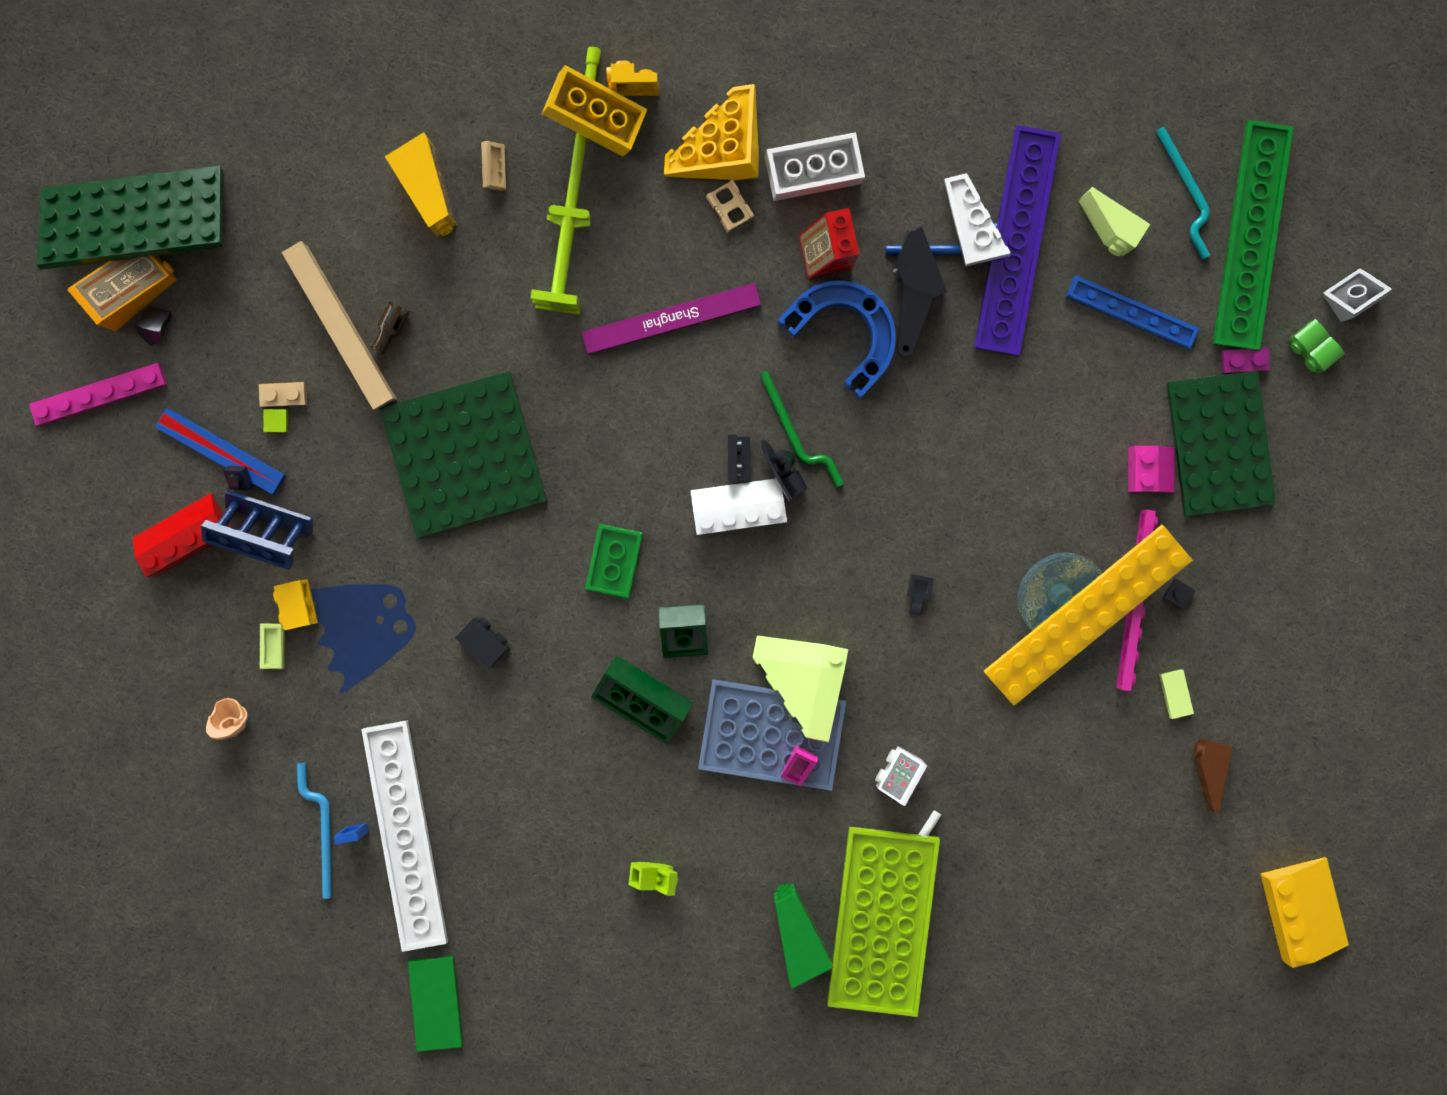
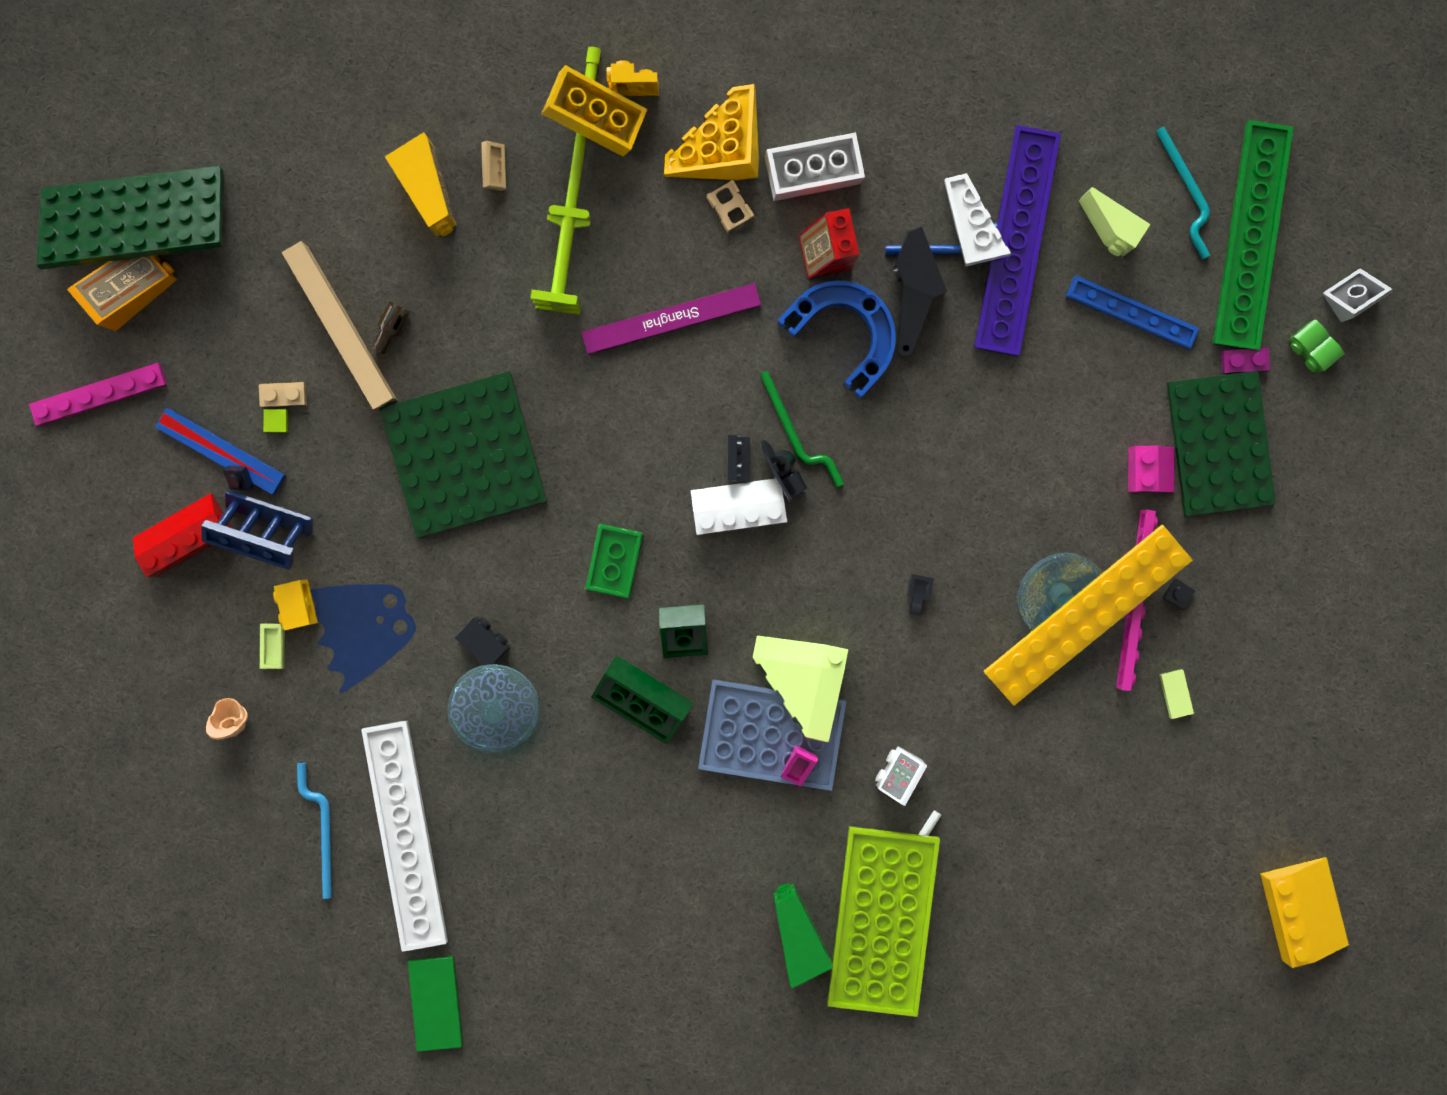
(152, 324): black tile -> none
(351, 833): blue tile -> none
(493, 708): none -> clear light blue dish
(653, 877): lime brick -> none
(1212, 767): reddish brown slope -> none

